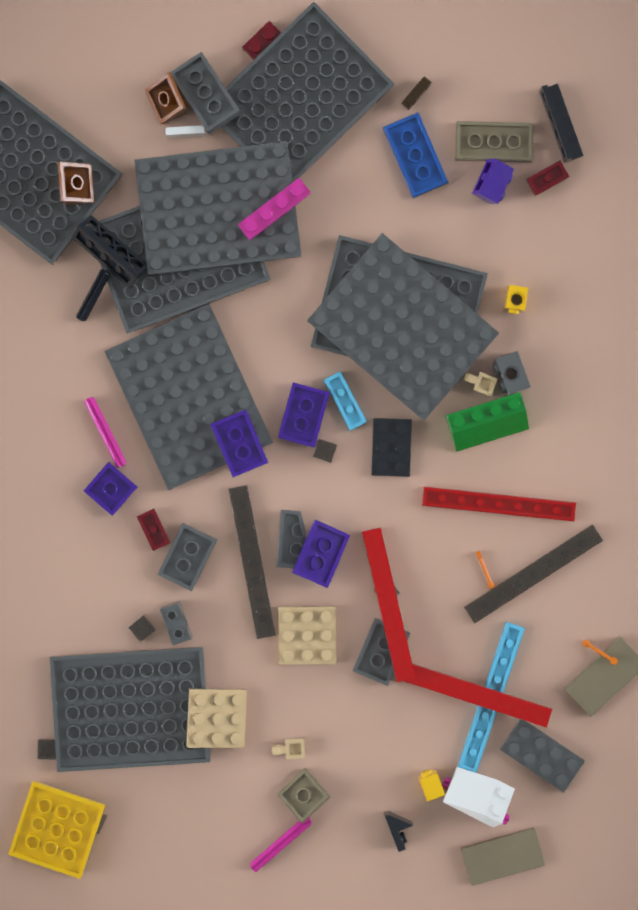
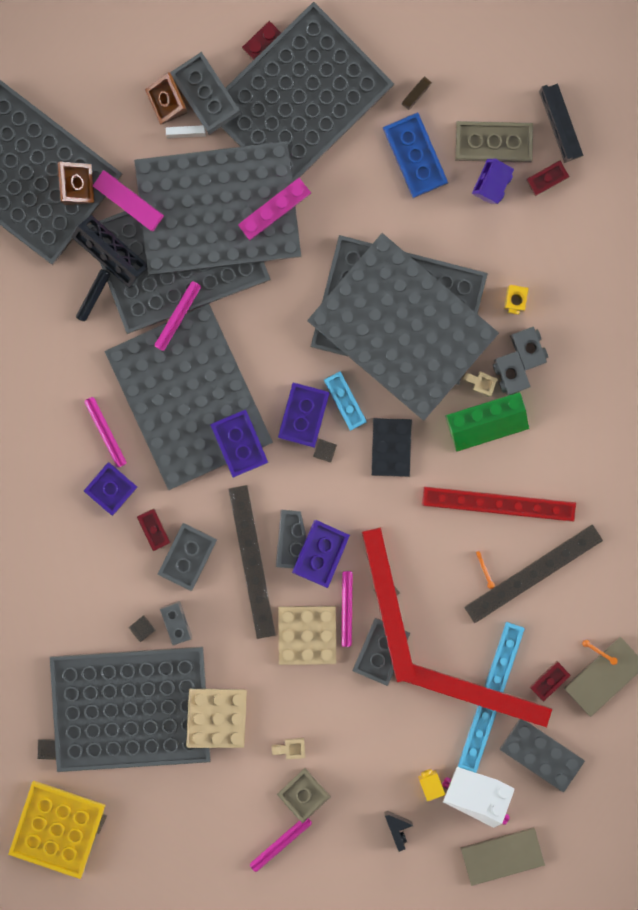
(128, 200): none -> dark pink tile
(177, 316): none -> dark pink axle
(346, 632): none -> dark pink axle
(520, 341): none -> dark grey brick
(550, 681): none -> dark red plate

